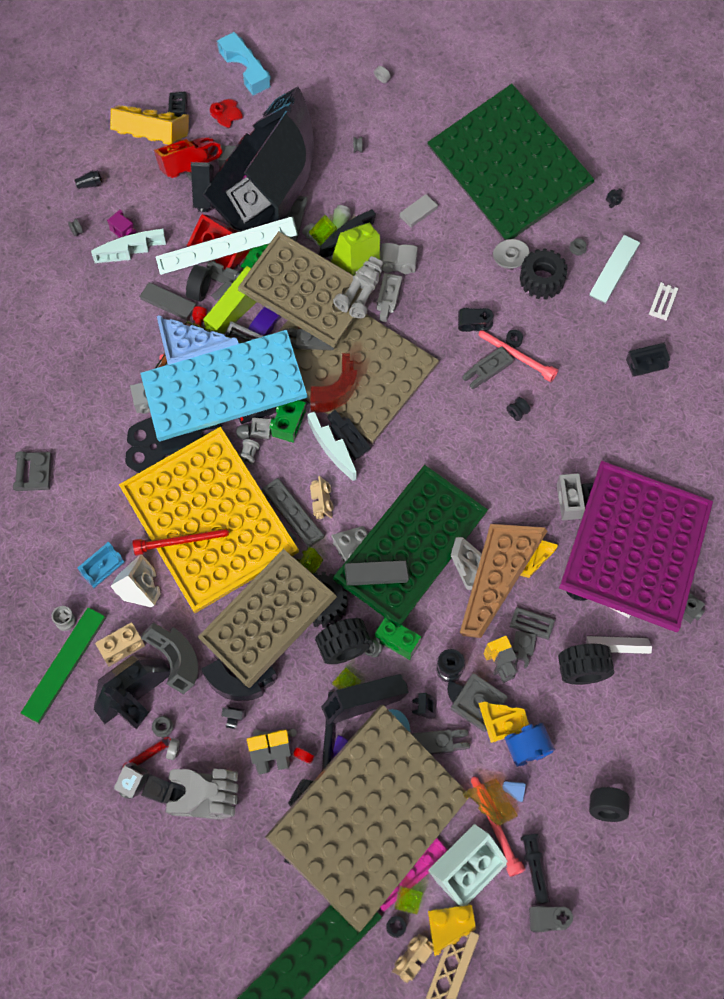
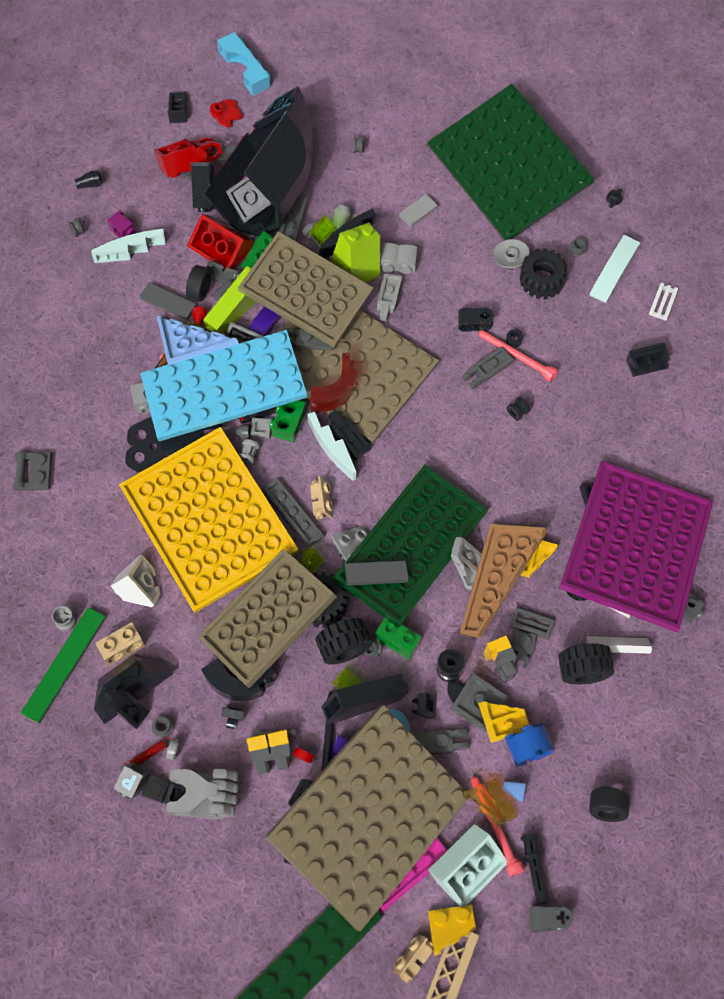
(100, 565): dark azure hinge -> none
(141, 546): red piece -> none
(149, 124): yellow wedge -> none
(179, 654): dark grey arch -> none
(225, 246): light aqua tile -> none
(365, 278): light grey piece -> none
(382, 74): light grey tile -> none
(391, 921): black bush -> none
(408, 900): clear neon green tile -> none
(570, 496): light grey brick -> none

